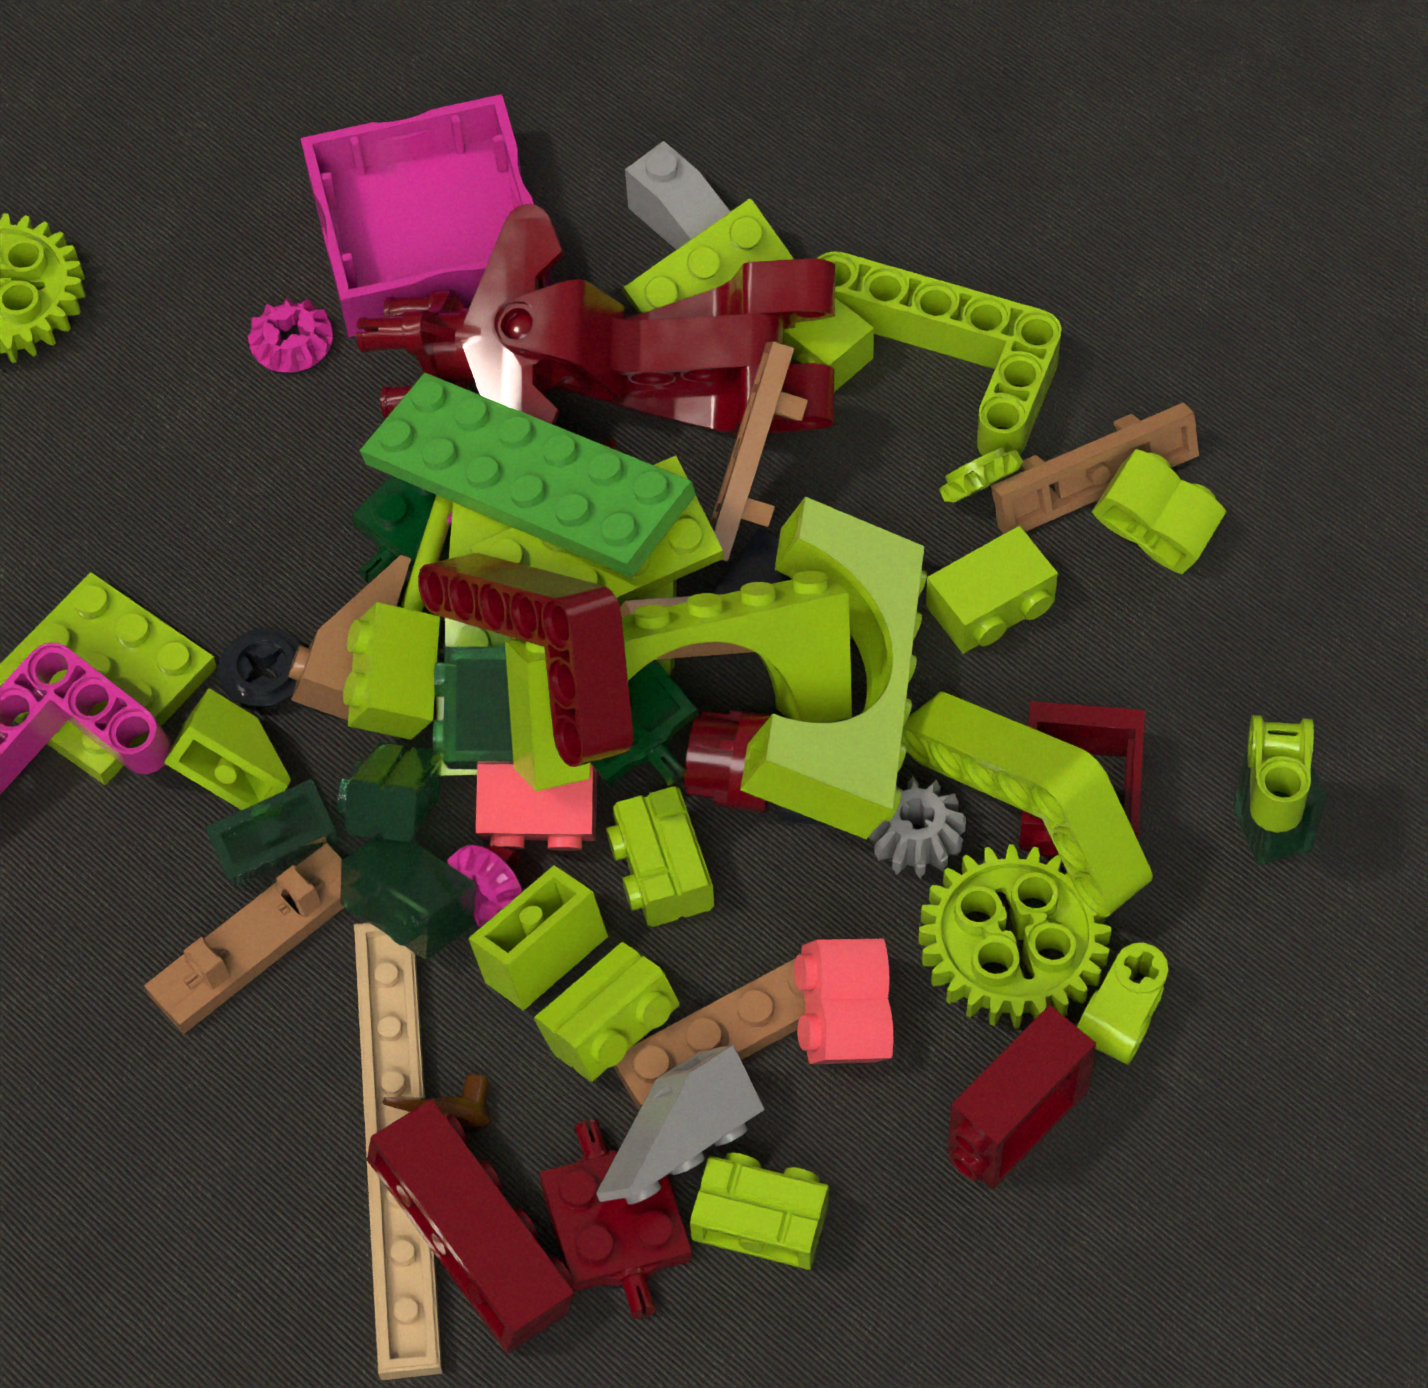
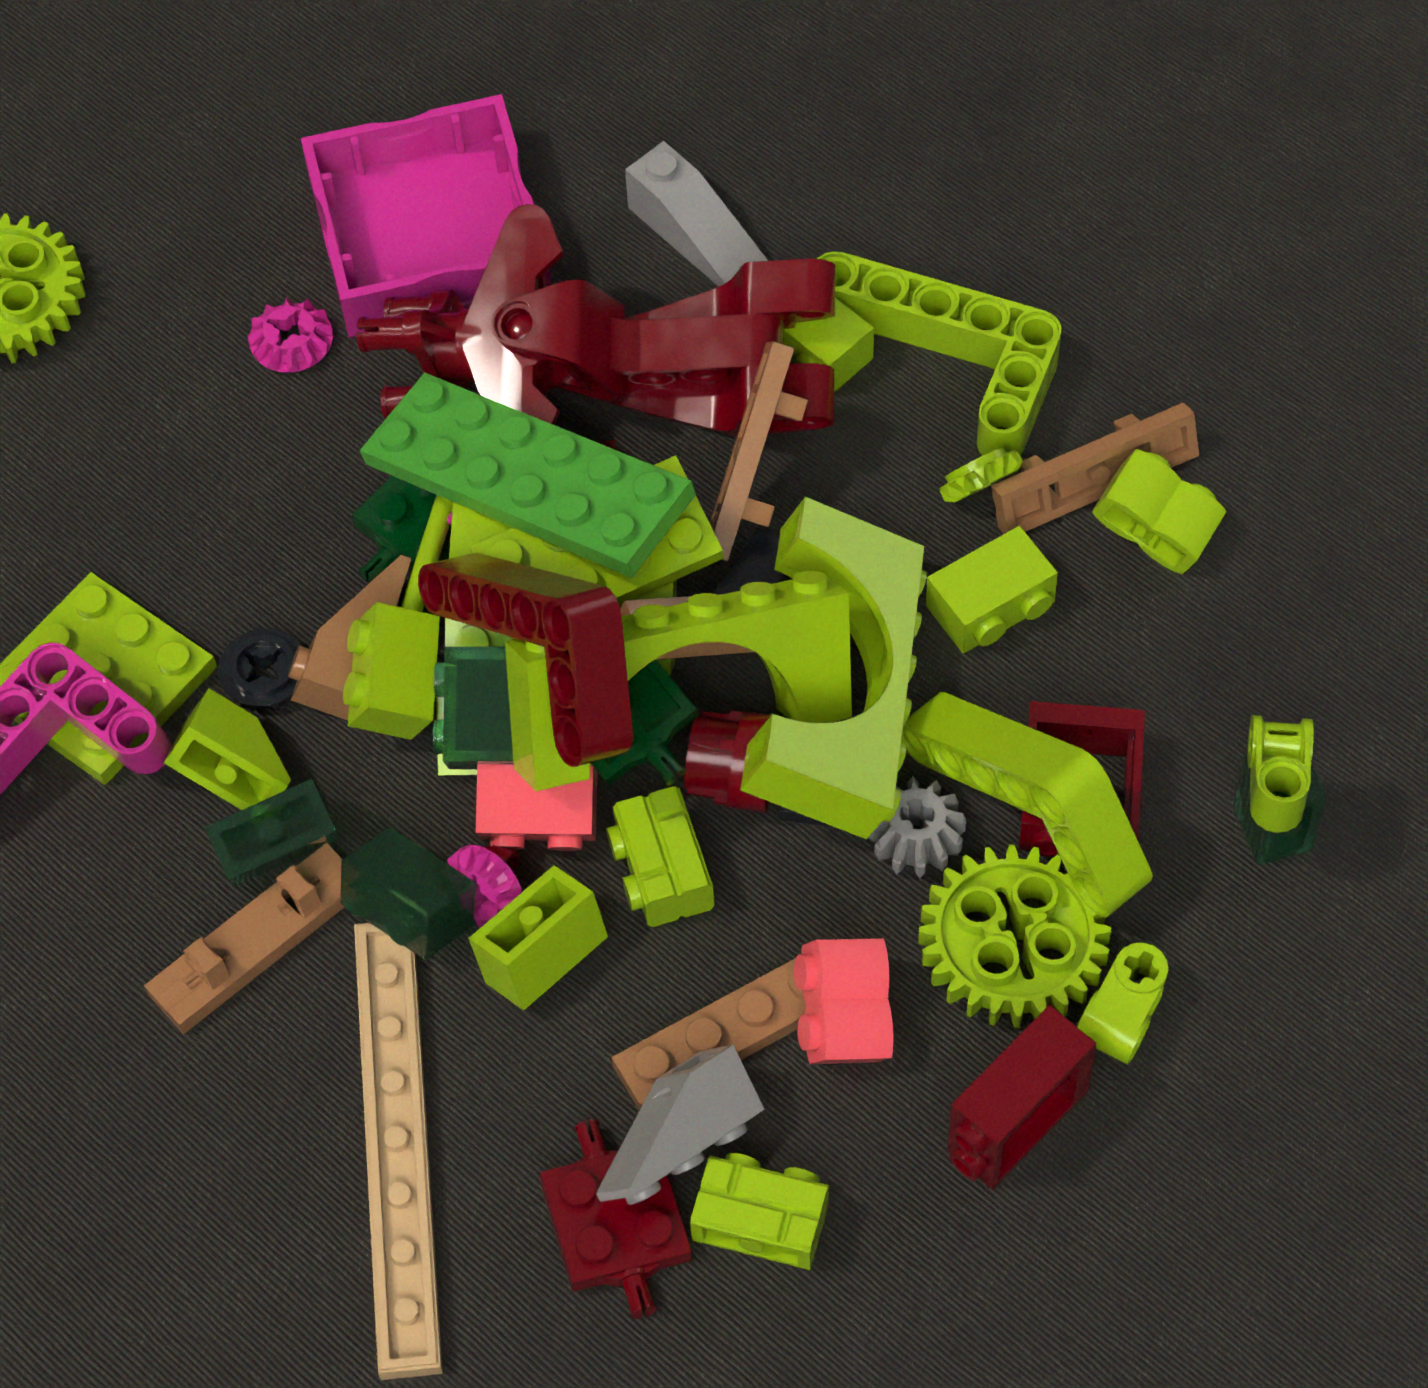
(391, 792): clear green brick -> none
(467, 1110): reddish brown bar -> none
(471, 1224): dark red brick -> none
(607, 1011): lime brick -> none
(708, 259): lime wing -> none

